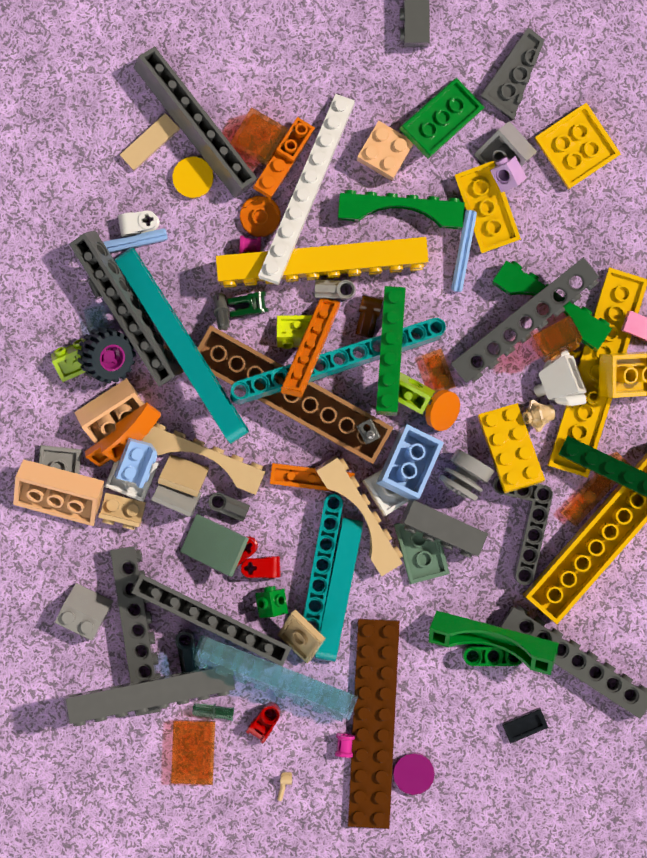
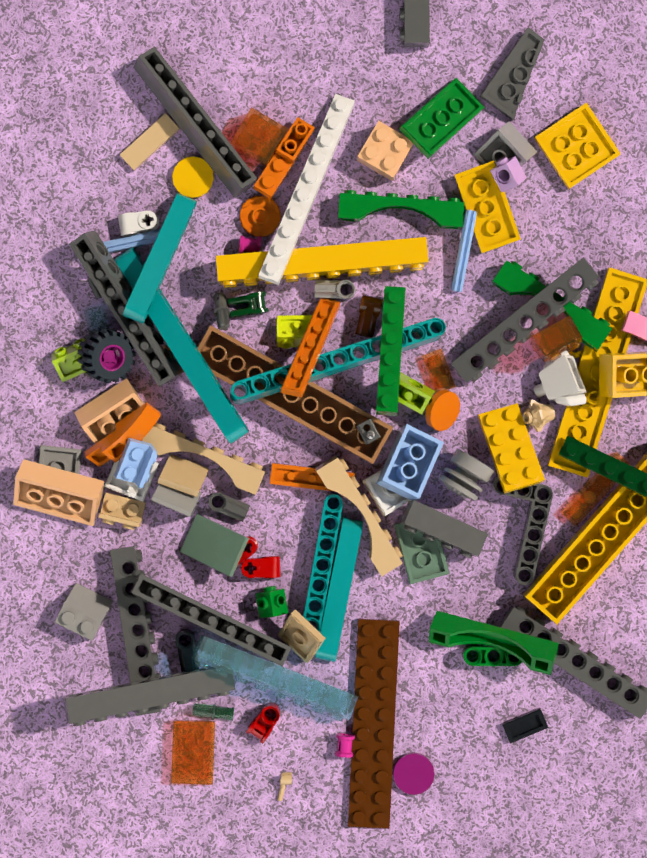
(159, 258): none -> teal beam

